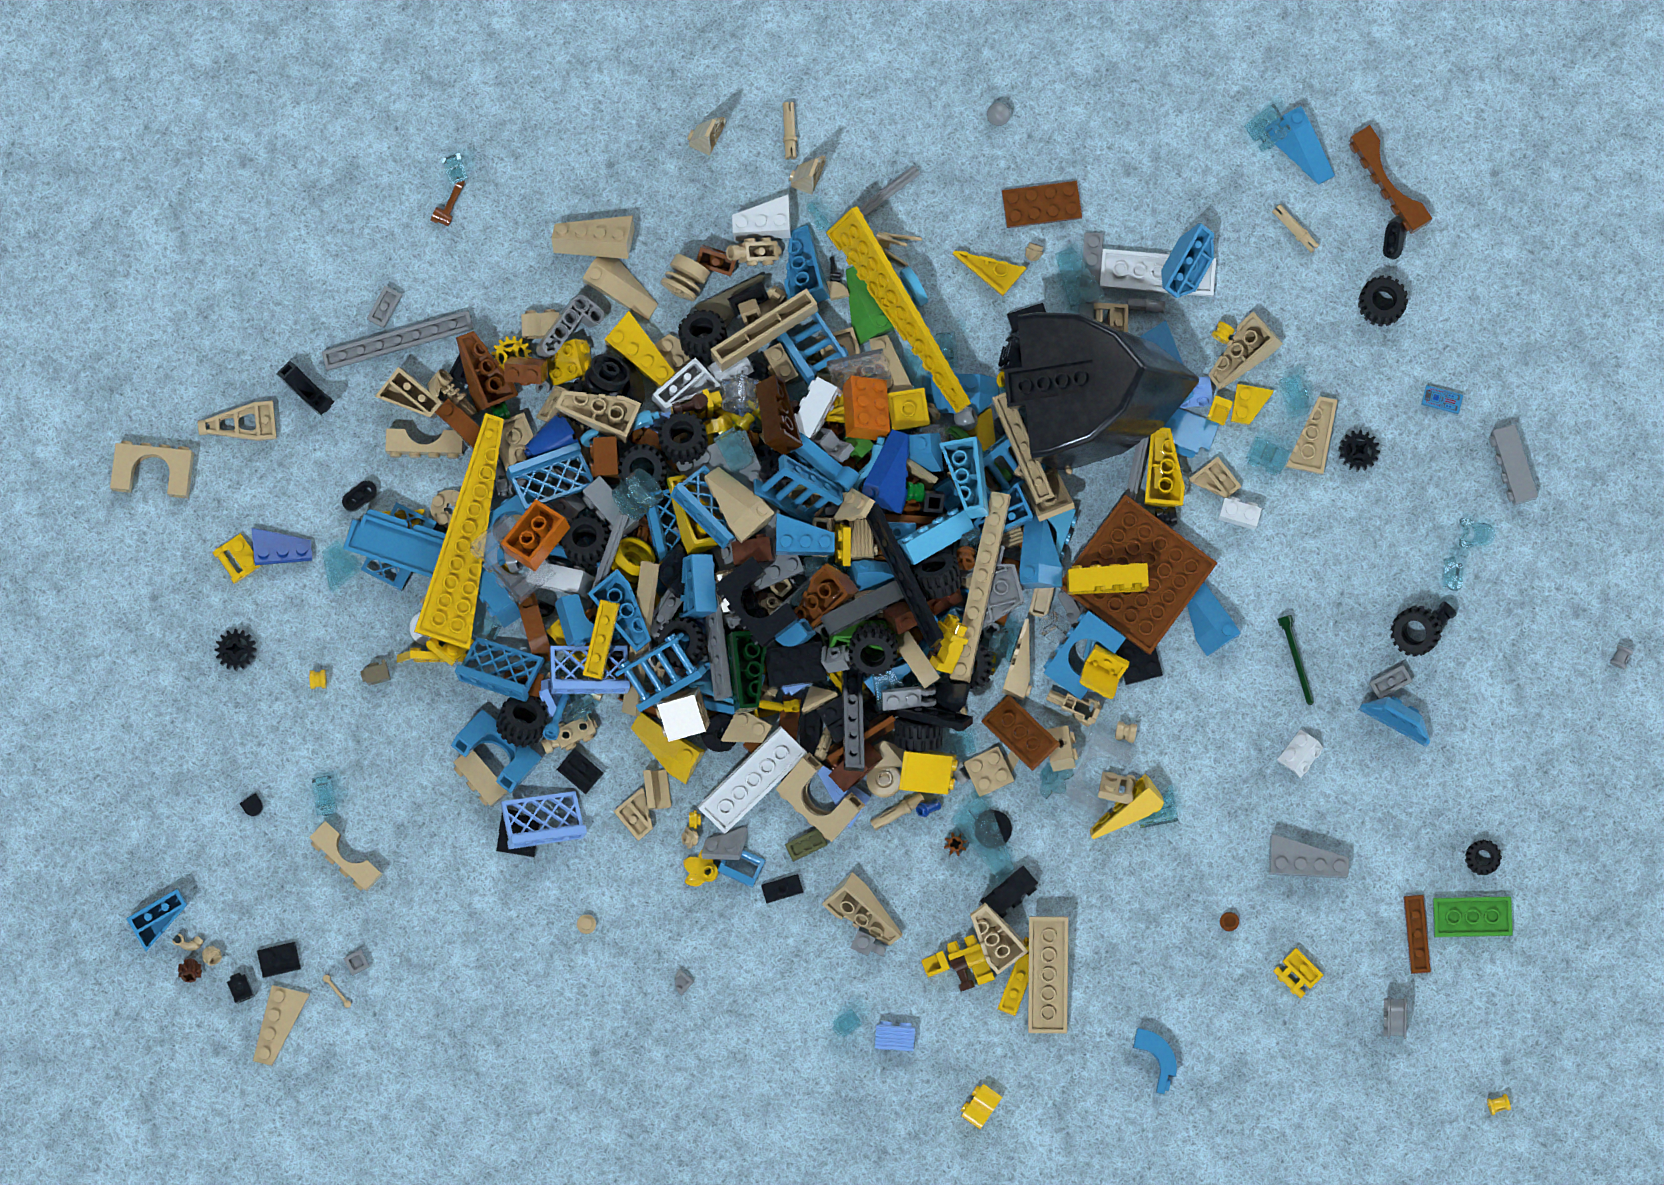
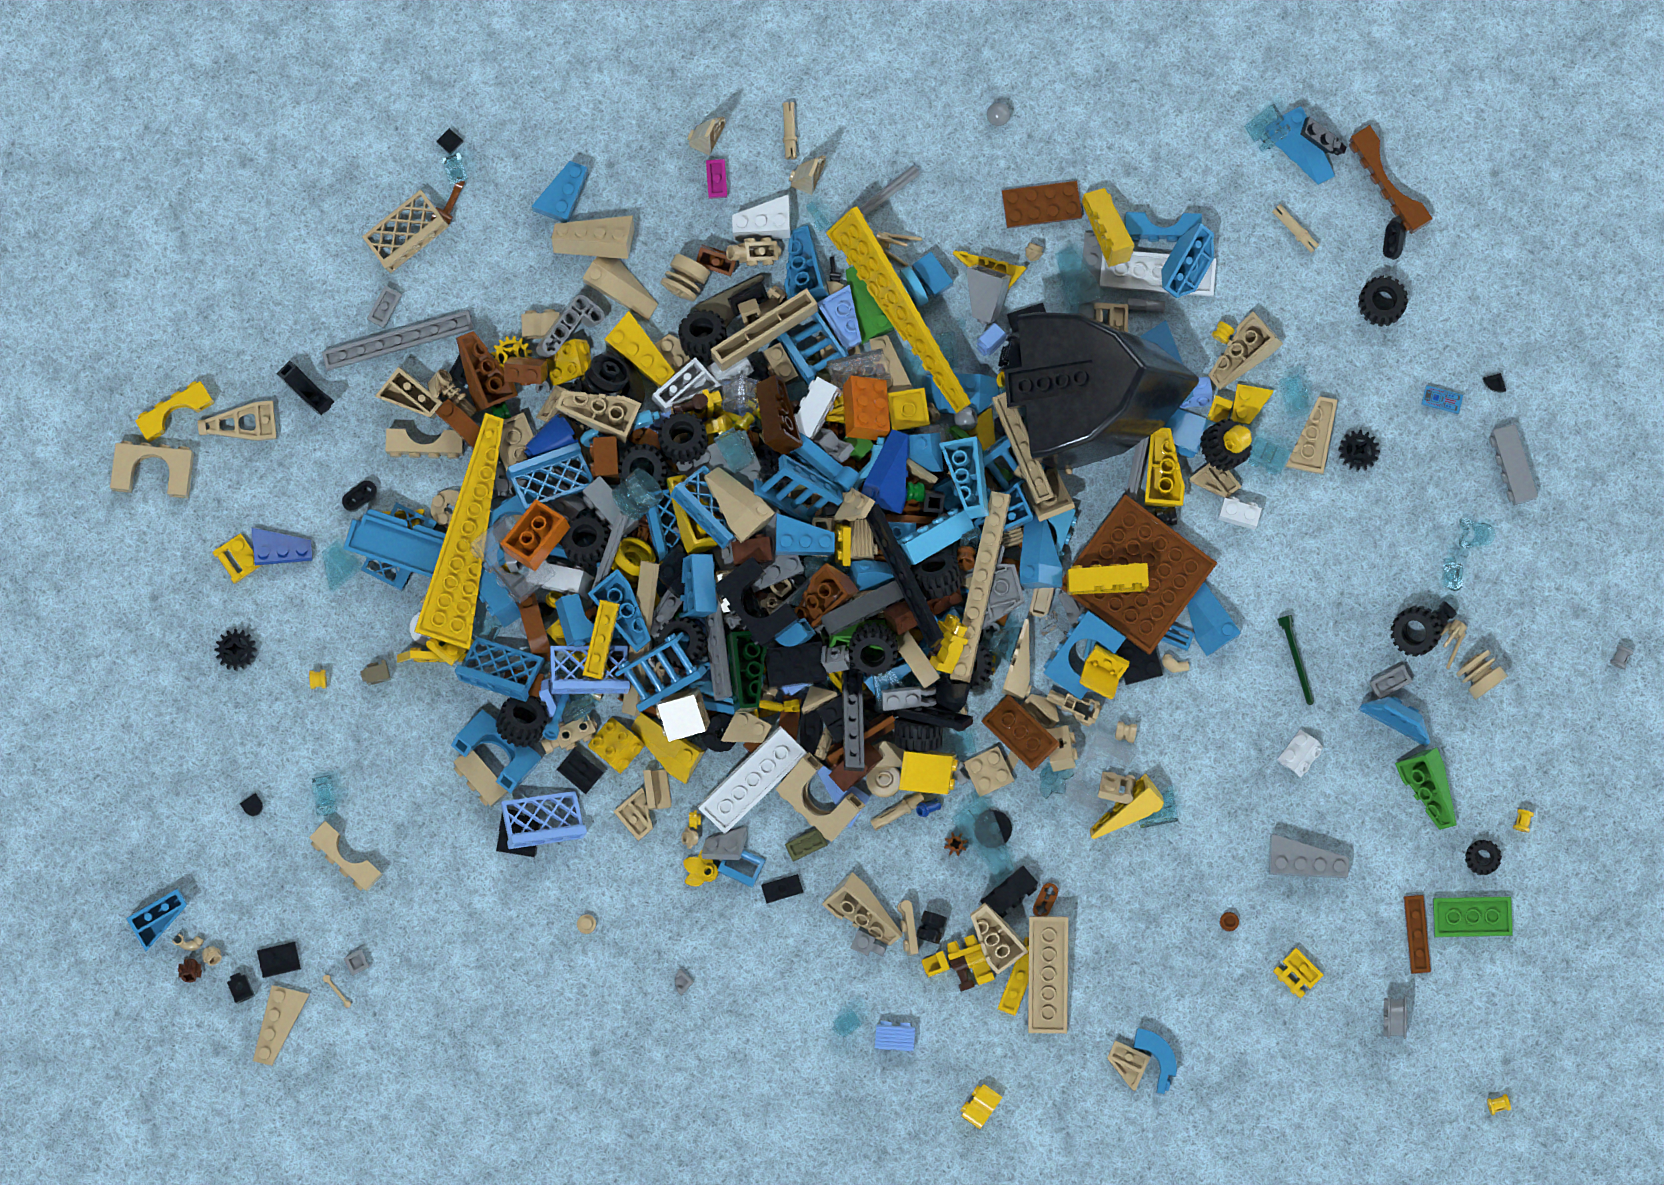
(153, 422): none -> yellow arch
(416, 242): none -> tan fence
(449, 141): none -> black plate
(552, 597): none -> yellow plate
(562, 193): none -> dark azure wedge
(616, 745): none -> yellow bracket
(716, 178): none -> dark pink plate
(841, 317): none -> light blue wing
(908, 927): none -> tan plate
(931, 927): none -> black wheel
(932, 275): none -> dark azure brick
(987, 292): none -> light grey slope
(991, 340): none -> light blue brick
(1041, 710): none -> tan slope
(1049, 903): none -> dark orange beam
(1108, 227): none -> yellow wedge
(1128, 1063): none -> tan wing
(1141, 228): none -> dark azure arch
(1173, 666): none -> tan arm
(1176, 644): none -> dark azure tile
(1215, 449): none -> black tyre
(1237, 438): none -> yellow head
(1322, 137): none -> black hinge
(1428, 779): none -> bright green wedge
(1455, 631): none -> tan plant
(1481, 674): none -> tan wheel
(1495, 383): none -> black tile
(1523, 820): none -> yellow bush

